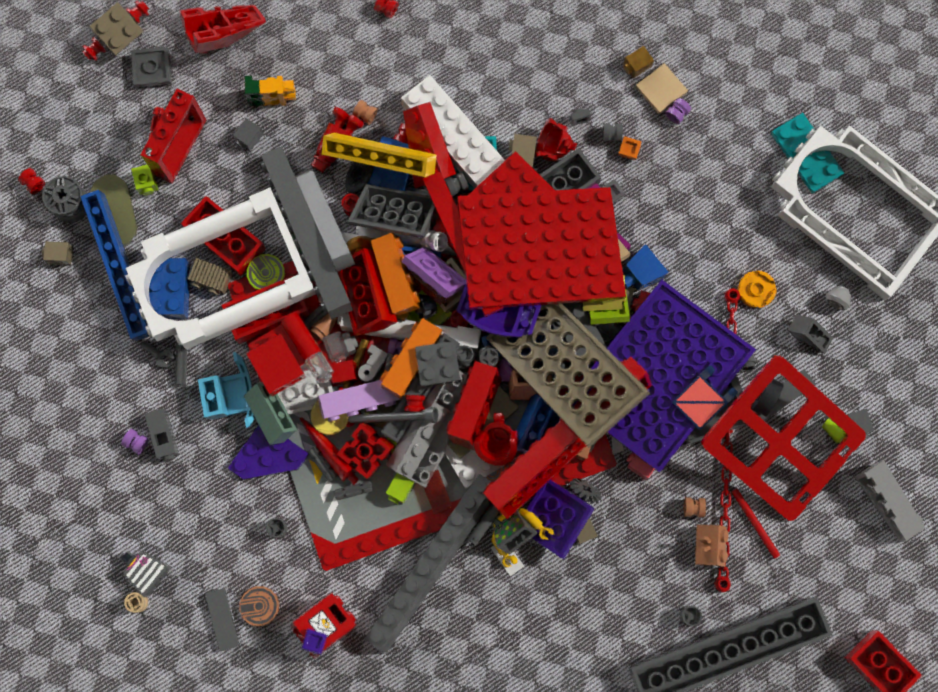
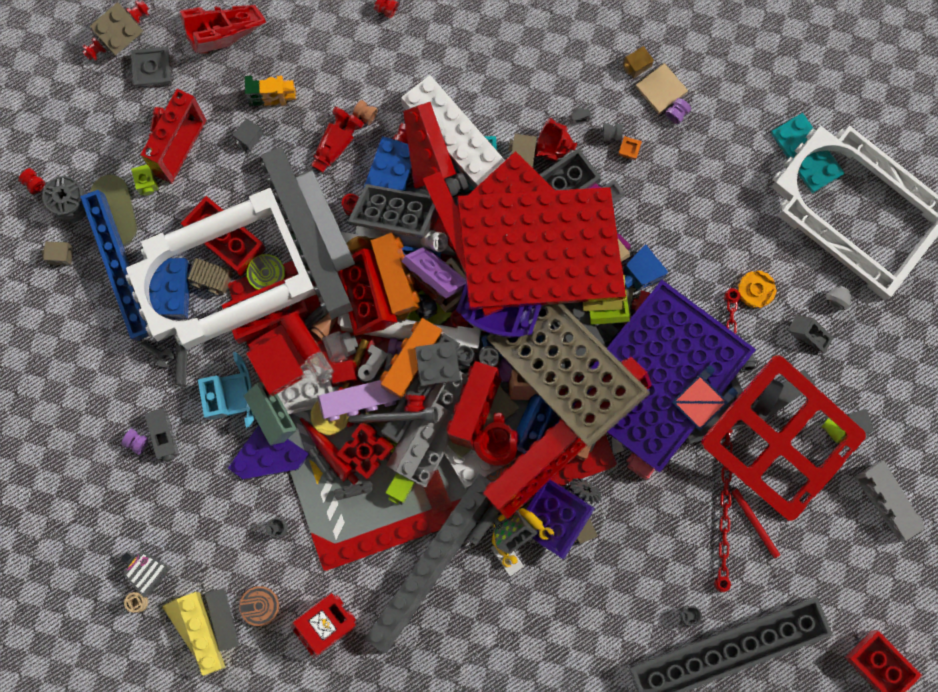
(194, 626): none -> light yellow wedge
(314, 641): dark purple tile -> none
(358, 177): black wheel -> none
(379, 154): yellow brick -> none
(694, 507): nougat wheel -> none
(711, 545): nougat brick -> none

